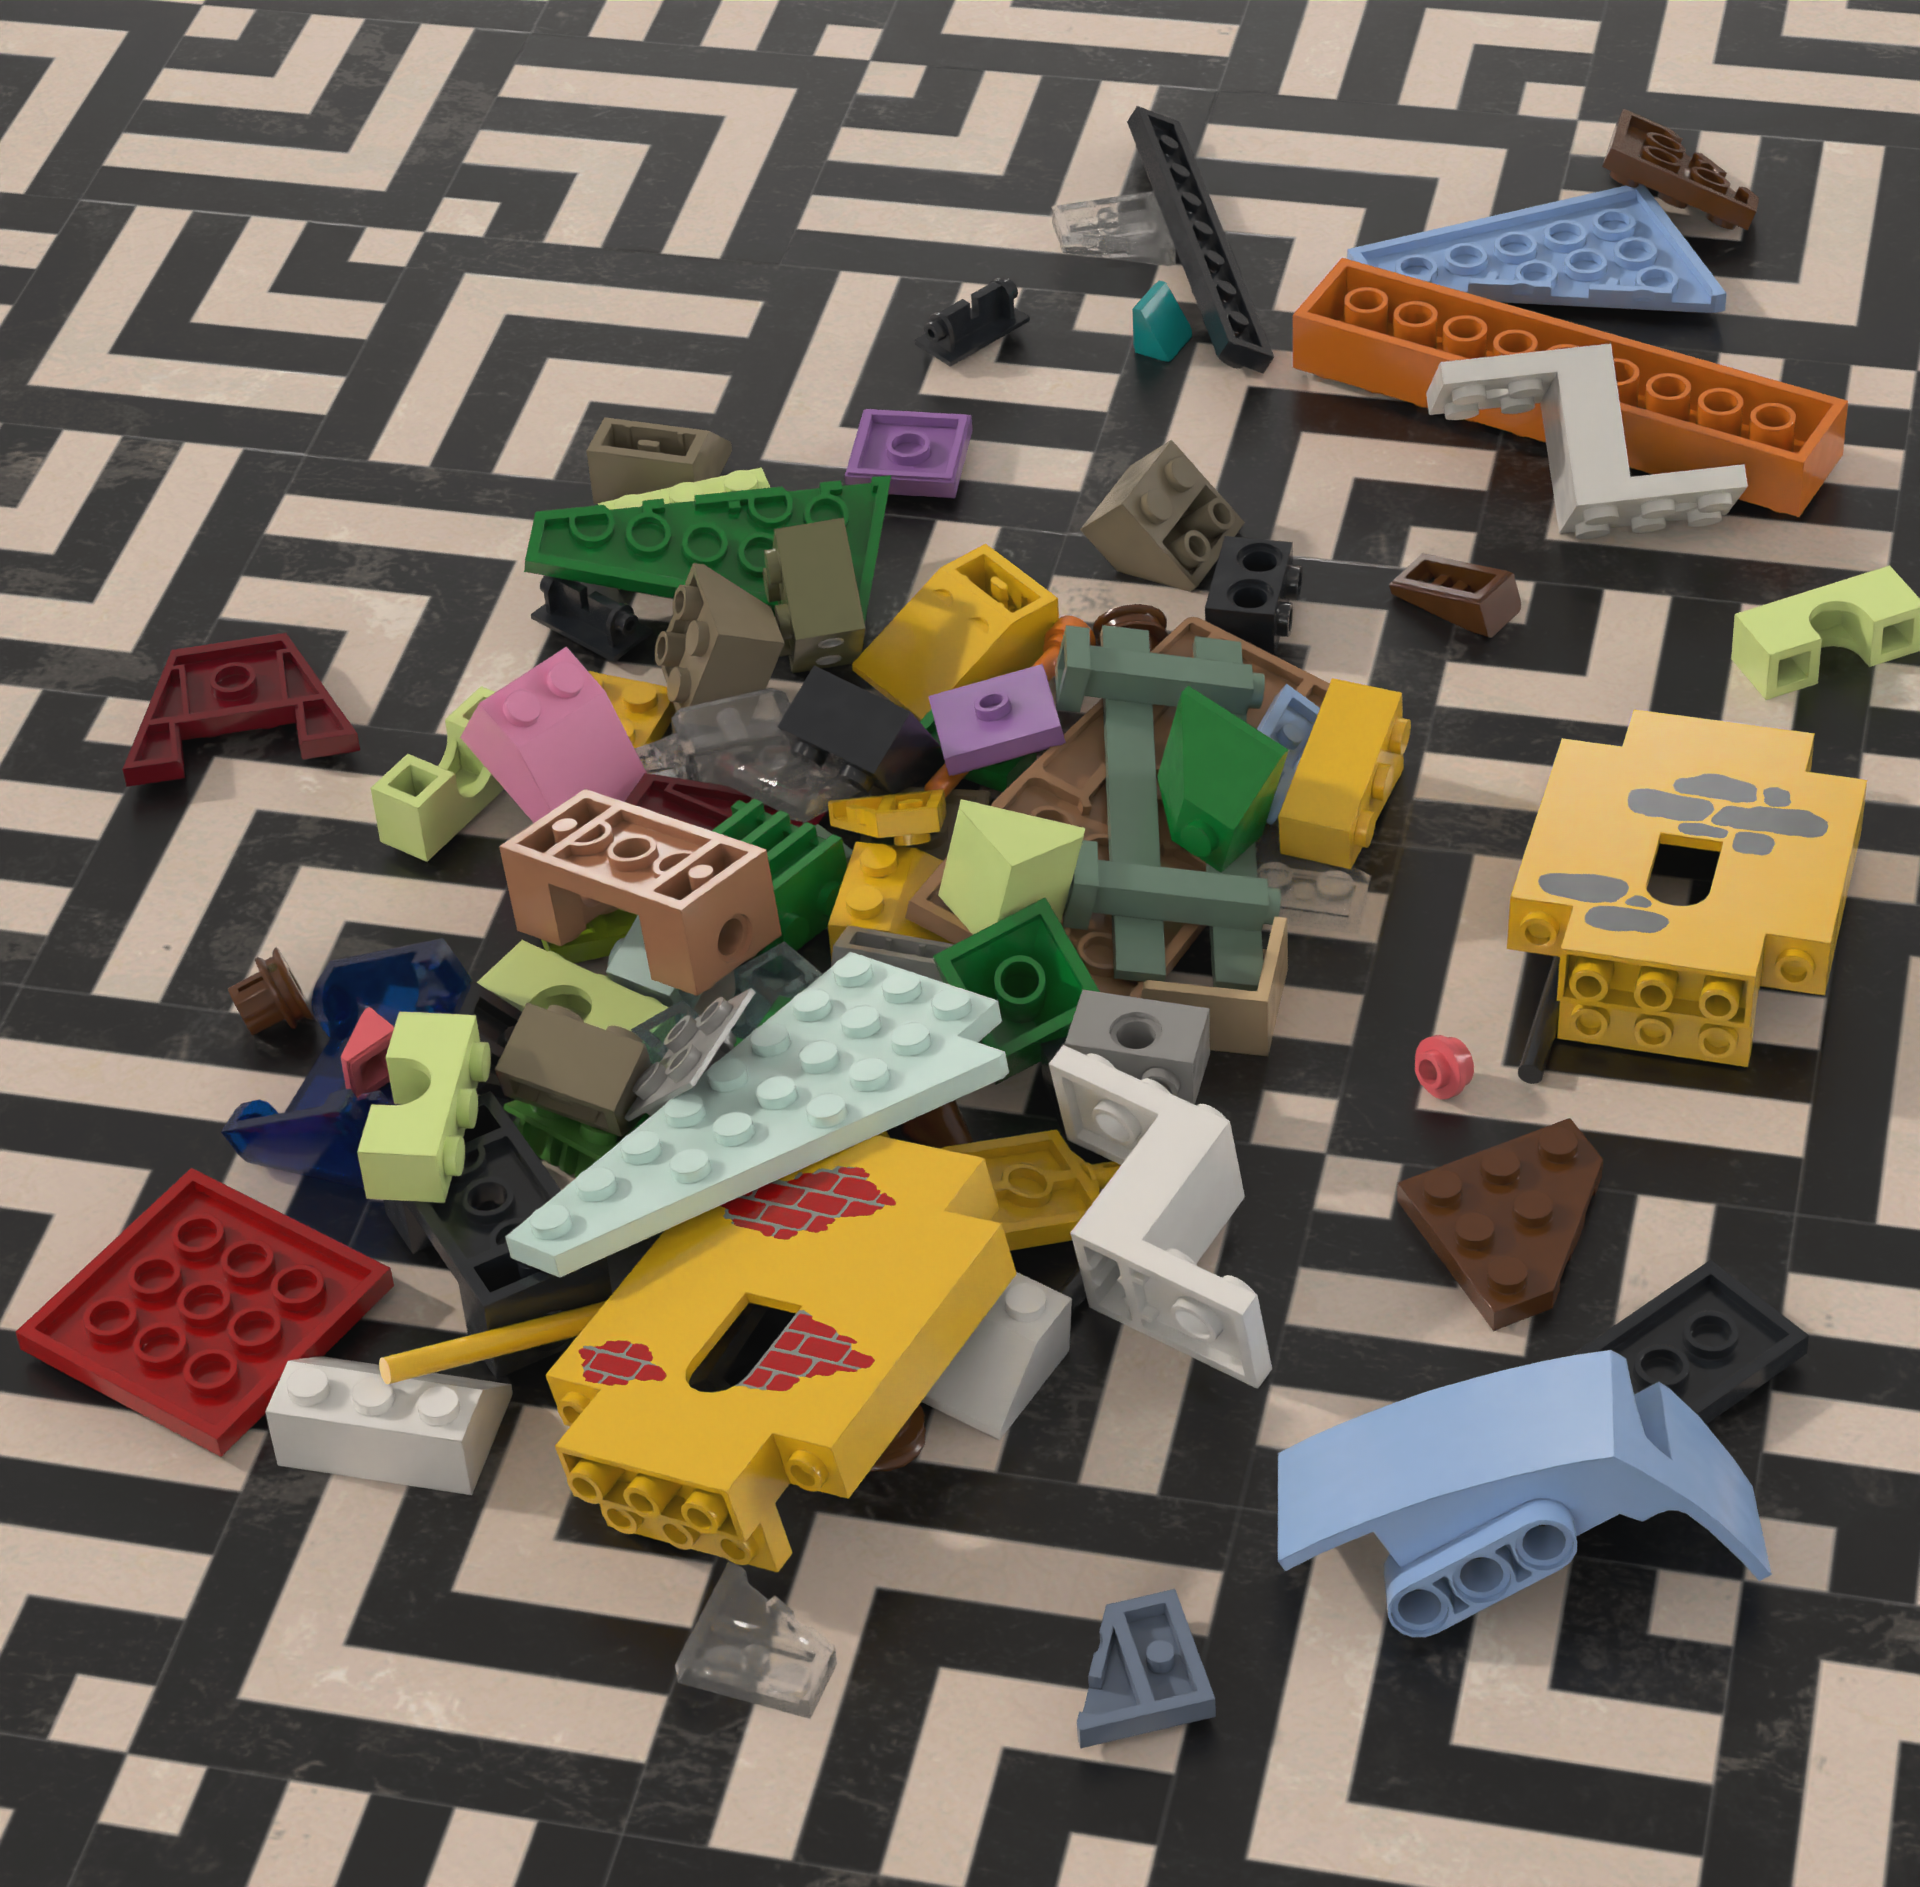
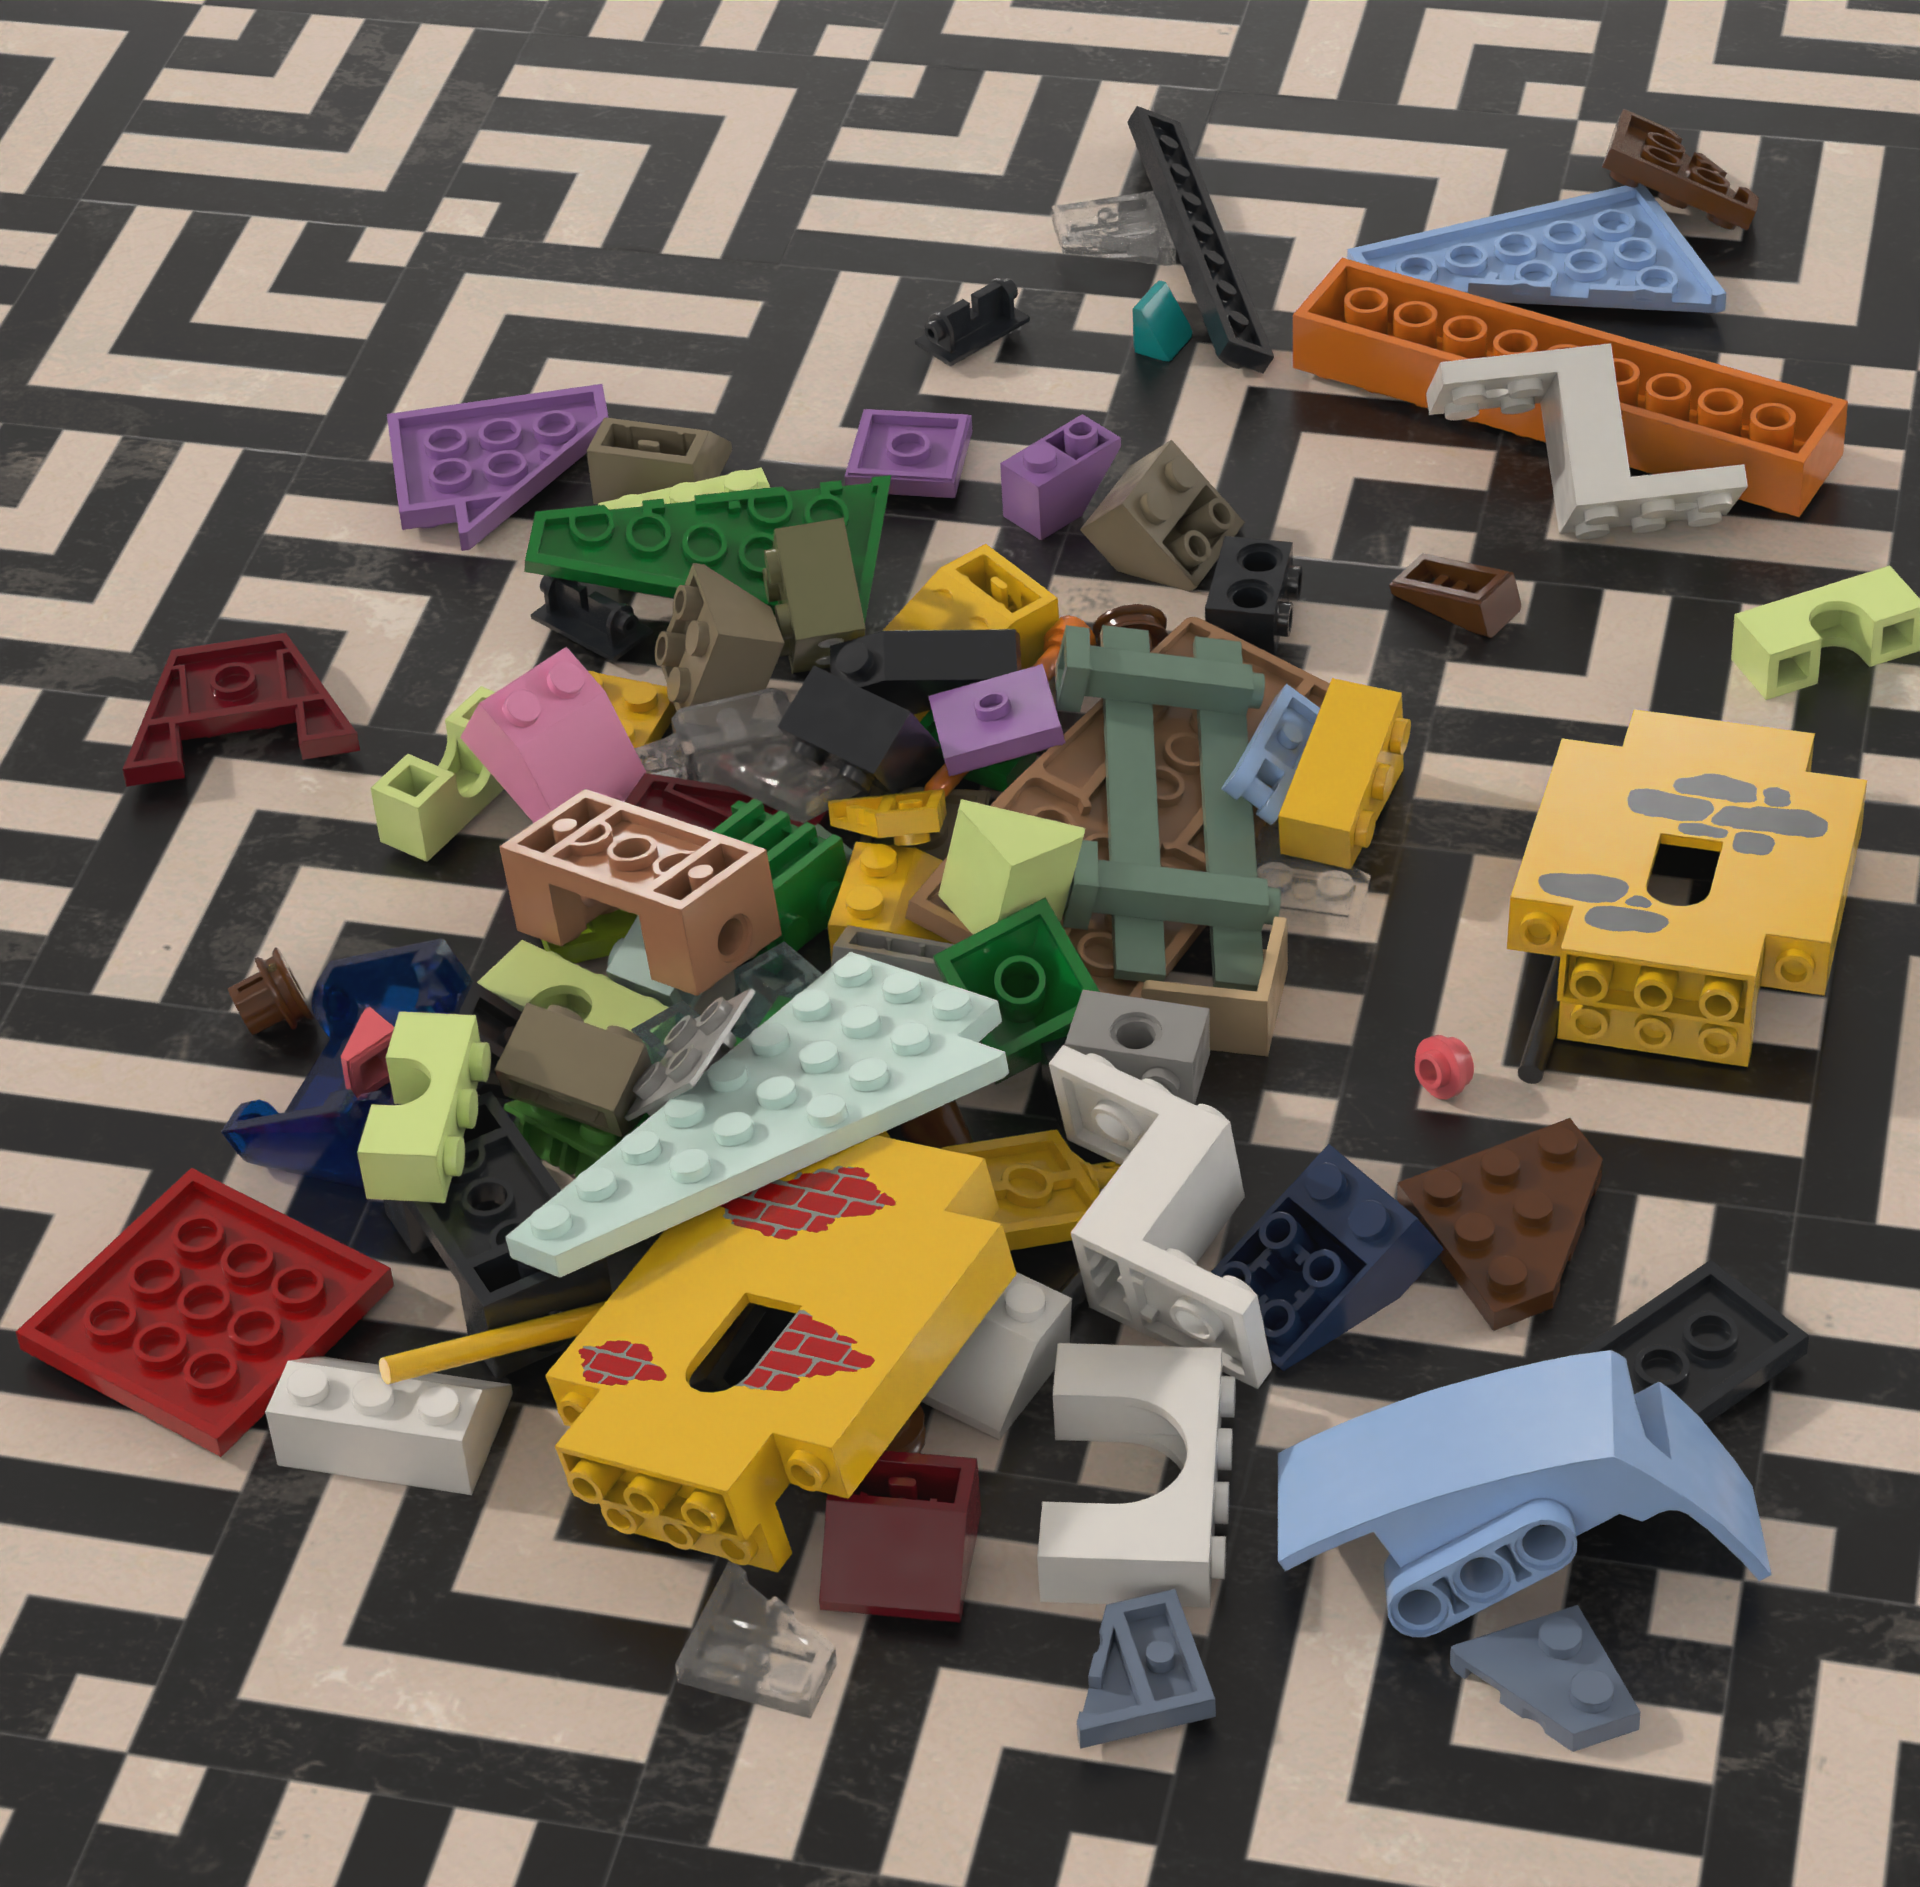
(487, 456): none -> medium lavender wing
(903, 1538): none -> dark red slope
(921, 663): none -> black slope
(1057, 476): none -> medium lavender slope
(1164, 1542): none -> white arch
(1217, 780): green slope -> none
(1328, 1257): none -> dark blue slope
(1553, 1675): none -> sand blue wing

